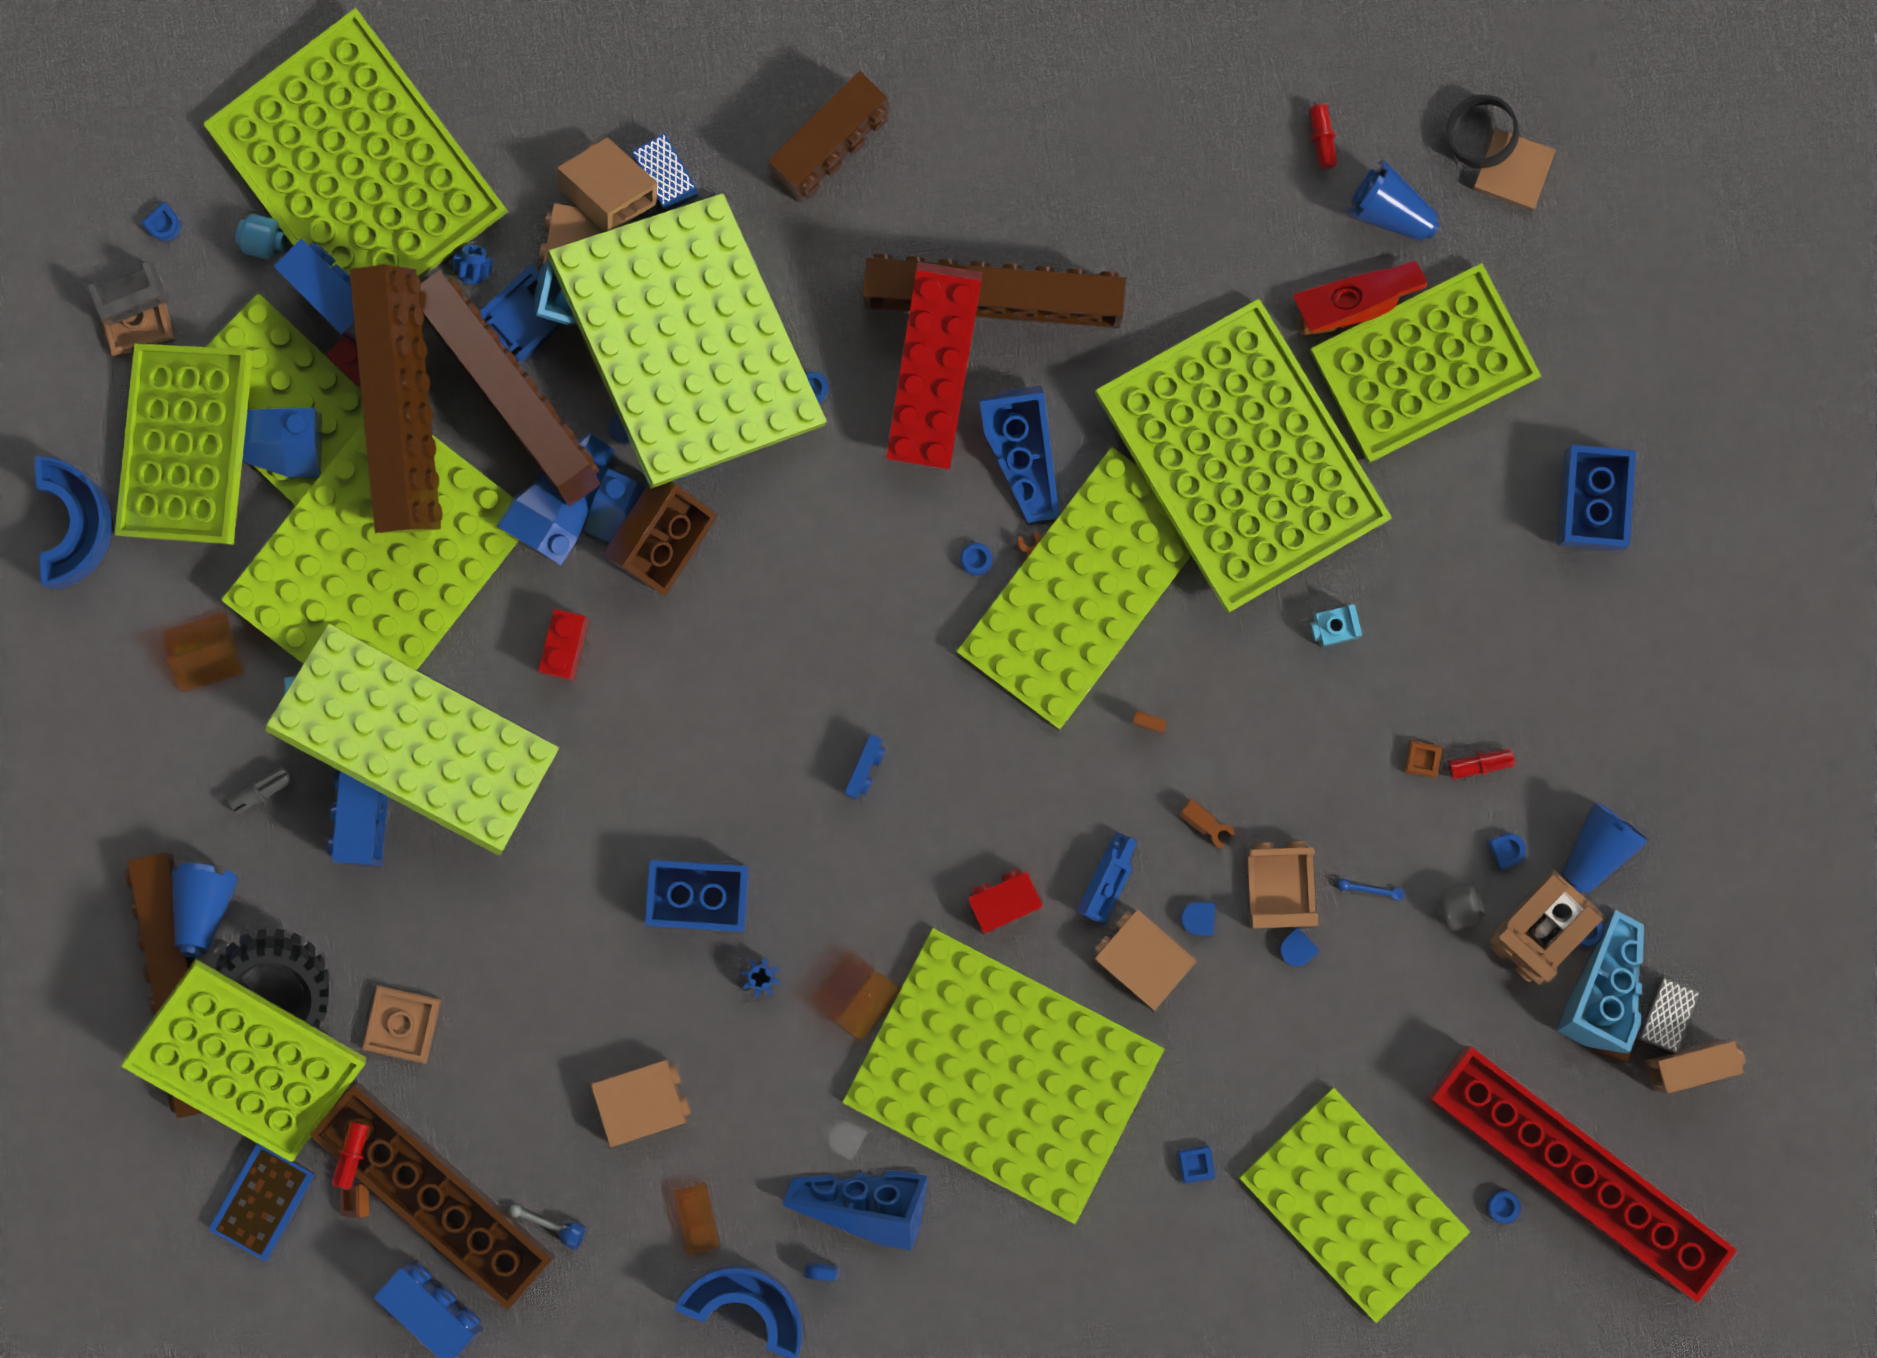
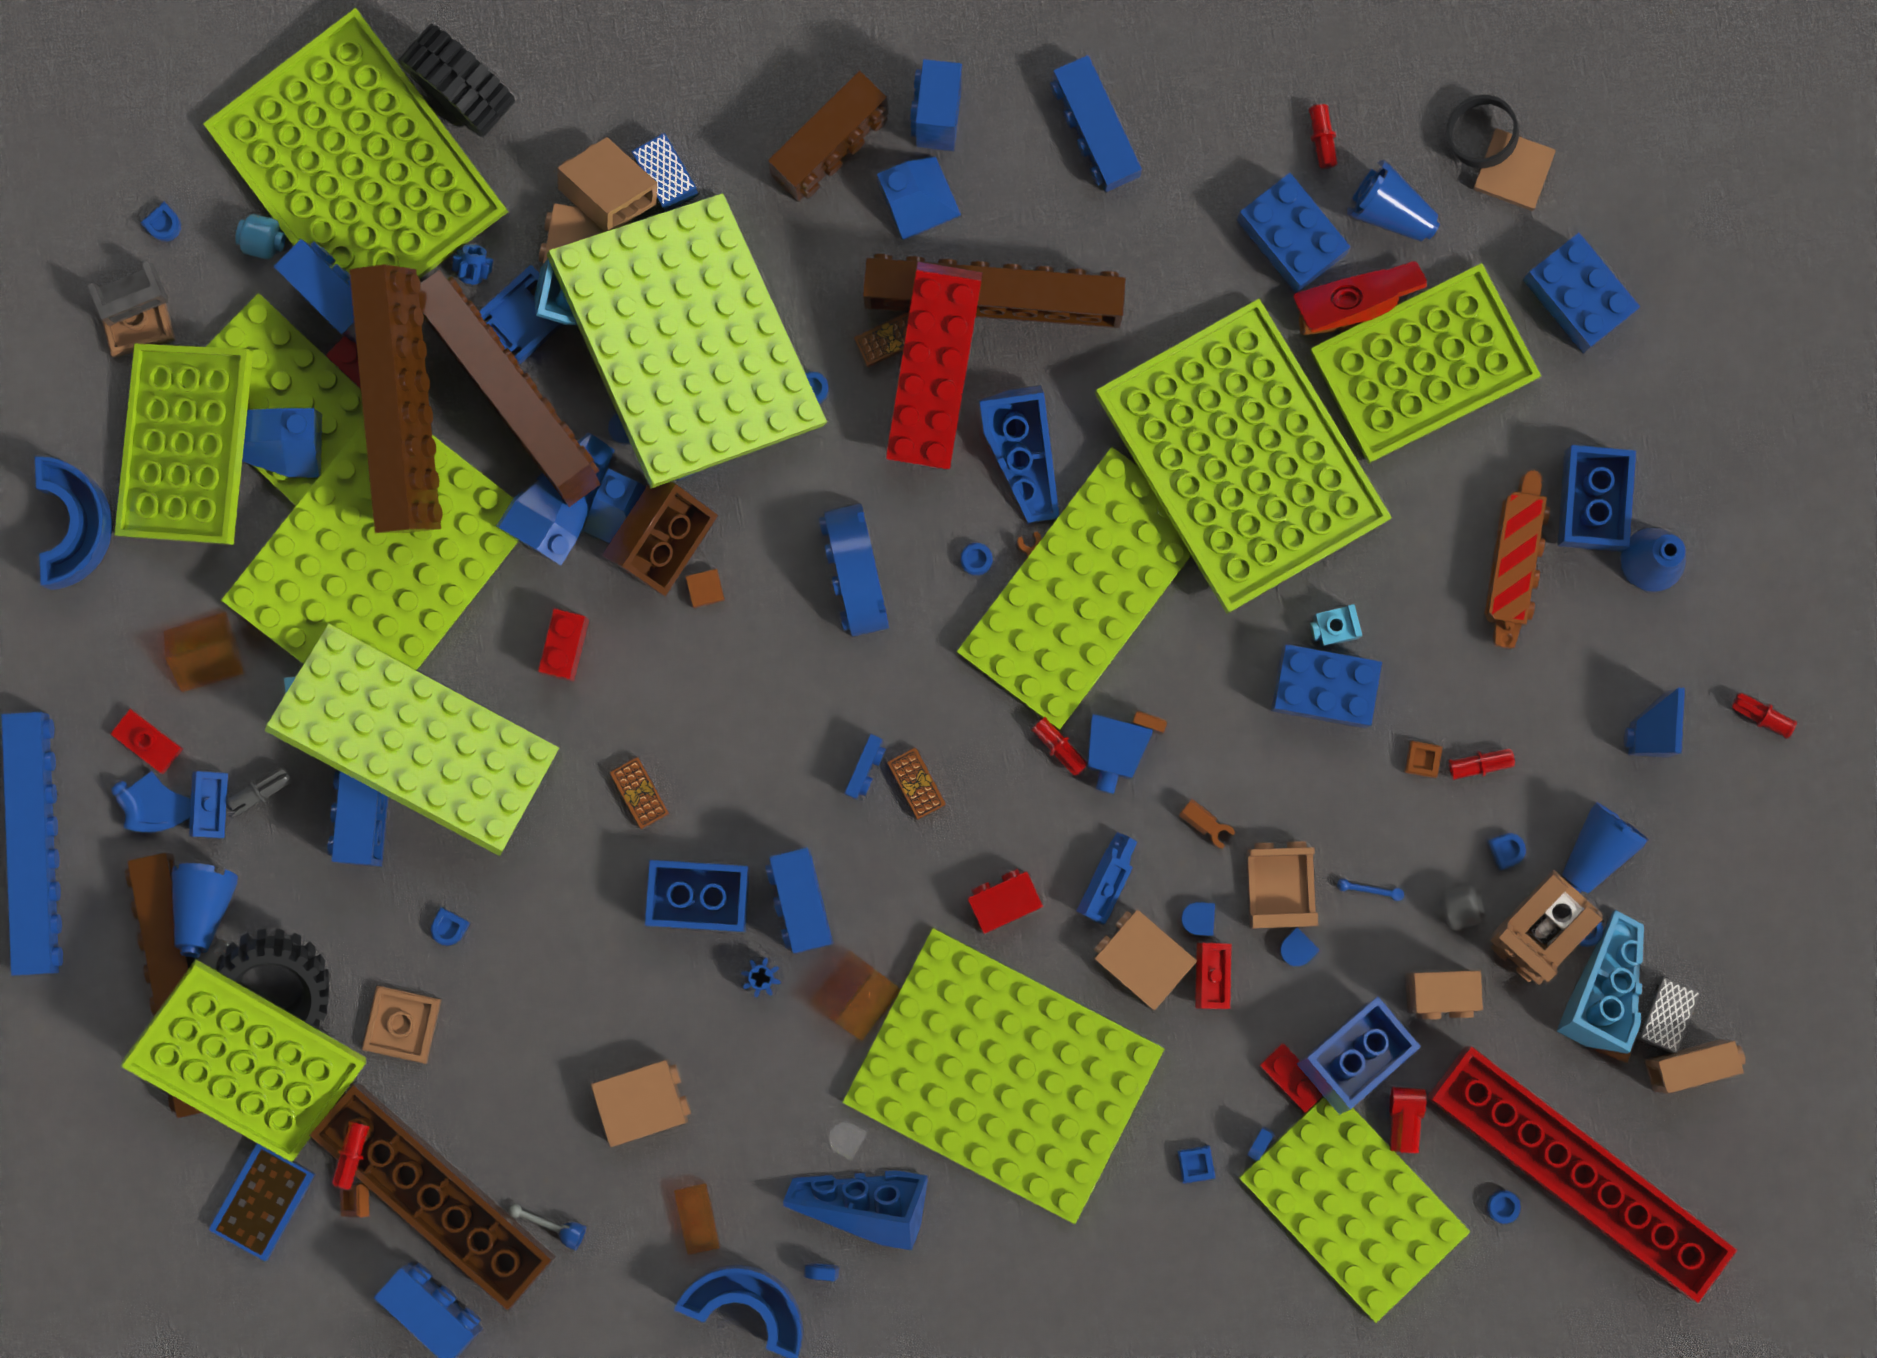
(30, 843): none -> blue brick
(146, 741): none -> red plate
(151, 805): none -> blue arm
(208, 804): none -> blue plate
(448, 927): none -> blue tile
(456, 80): none -> black tyre
(639, 793): none -> tile
(705, 588): none -> dark orange tile
(799, 901): none -> blue brick
(855, 568): none -> blue brick
(883, 340): none -> tile
(916, 783): none -> tile
(917, 196): none -> blue slope
(936, 104): none -> blue brick
(1059, 746): none -> red axle
(1096, 124): none -> blue brick
(1115, 750): none -> blue torso
(1213, 976): none -> red plate
(1261, 1144): none -> blue tile
(1284, 1071): none -> red plate
(1293, 233): none -> blue brick
(1326, 686): none -> blue brick
(1358, 1055): none -> blue brick
(1407, 1109): none -> red piece
(1444, 992): none -> medium nougat brick
(1515, 560): none -> dark orange hinge
(1581, 292): none -> blue brick
(1654, 559): none -> blue cone
(1658, 728): none -> blue slope
(1764, 715): none -> red axle

